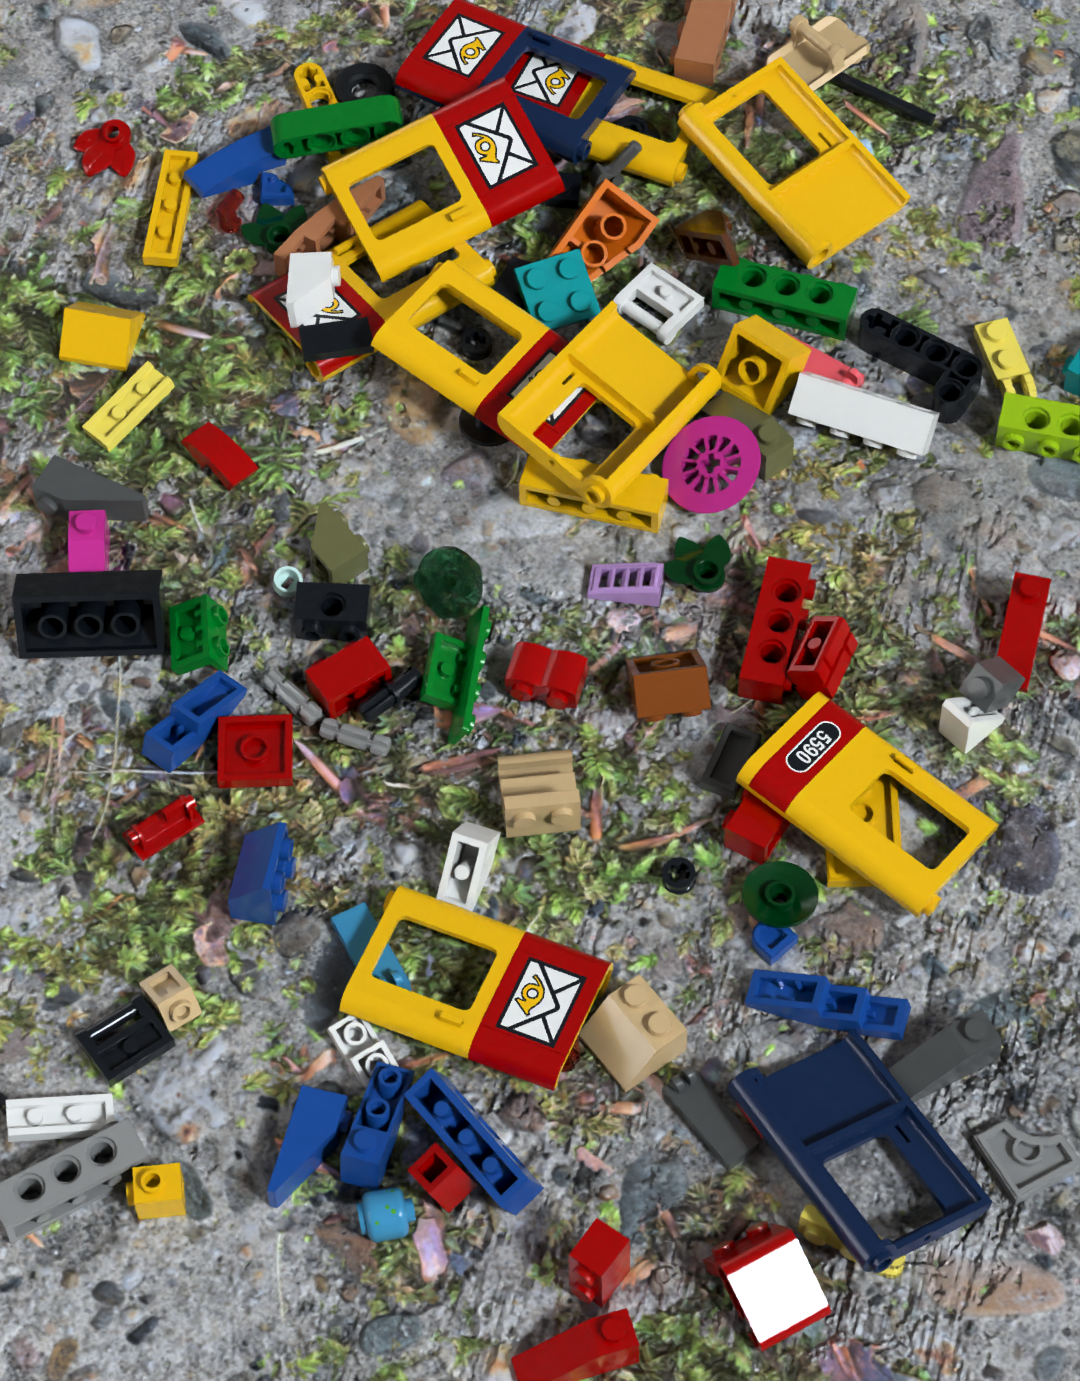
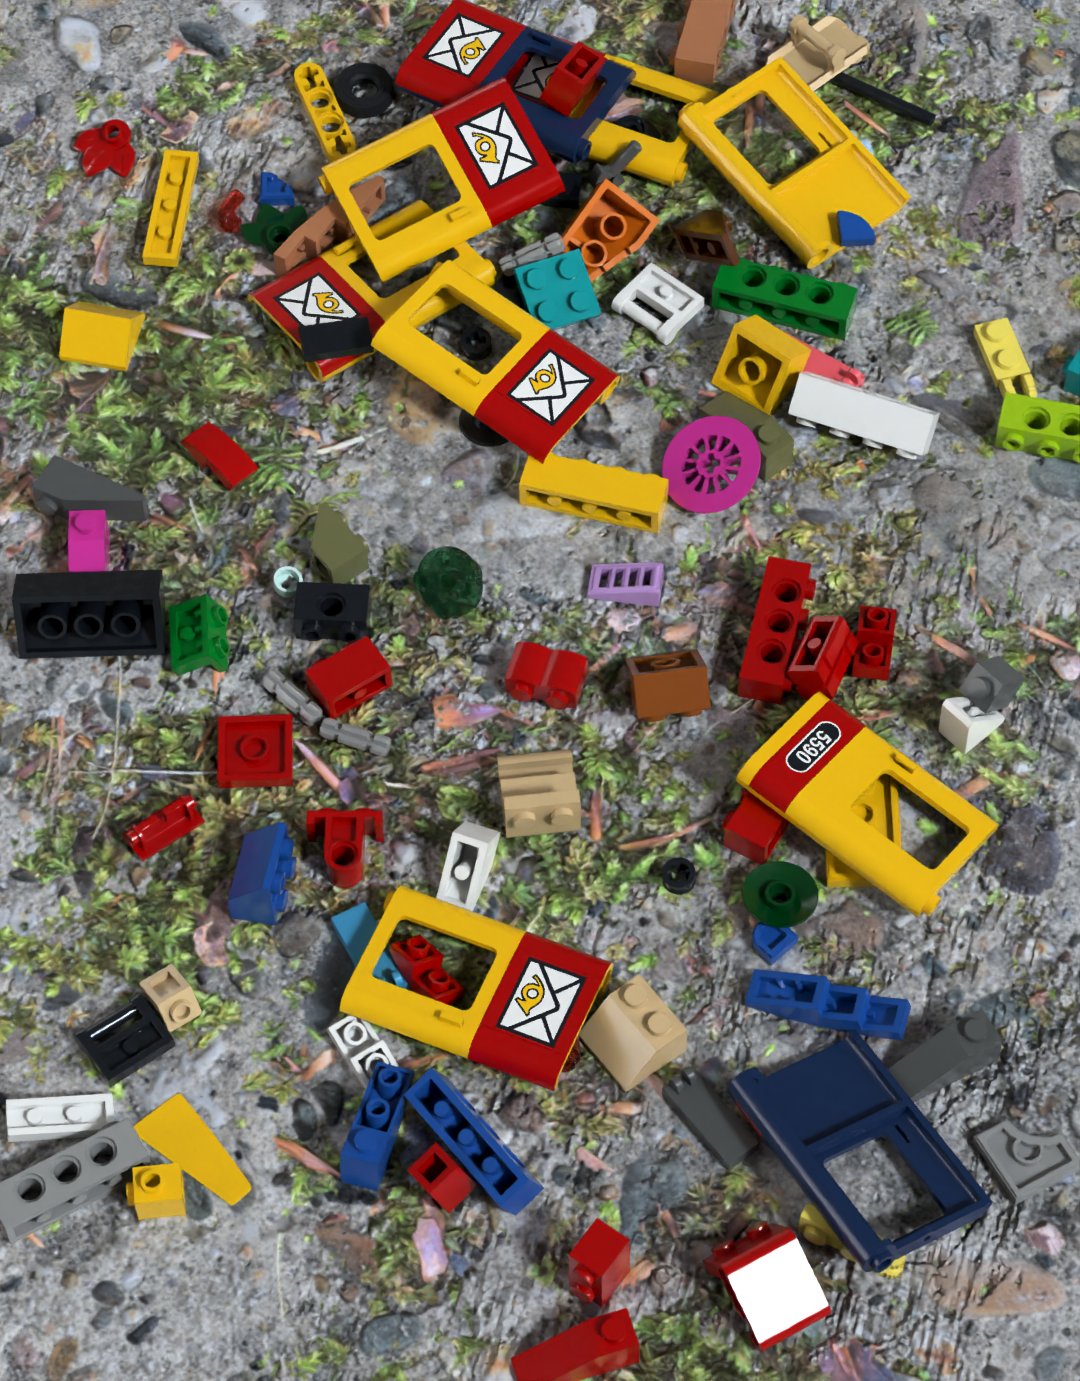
(128, 406): light yellow hinge -> none
(185, 1139): none -> yellow sticker
(192, 721): blue slope -> none
(234, 165): blue slope -> none
(310, 285): white slope -> none
(310, 1139): blue slope -> none
(335, 126): green beam -> none
(344, 840): none -> red pin
(385, 1214): dark azure head -> none
(390, 694): black axle -> none
(422, 970): none -> red slope
(453, 673): green bracket -> none
(532, 253): none -> light grey axle
(572, 78): none -> red brick
(631, 380): yellow piece -> none
(696, 561): dark green plate -> none
(727, 760): dark grey tile -> none
(854, 230): none -> blue tile
(875, 643): none -> red slope
(924, 358): black beam -> none
(1024, 623): red slope -> none

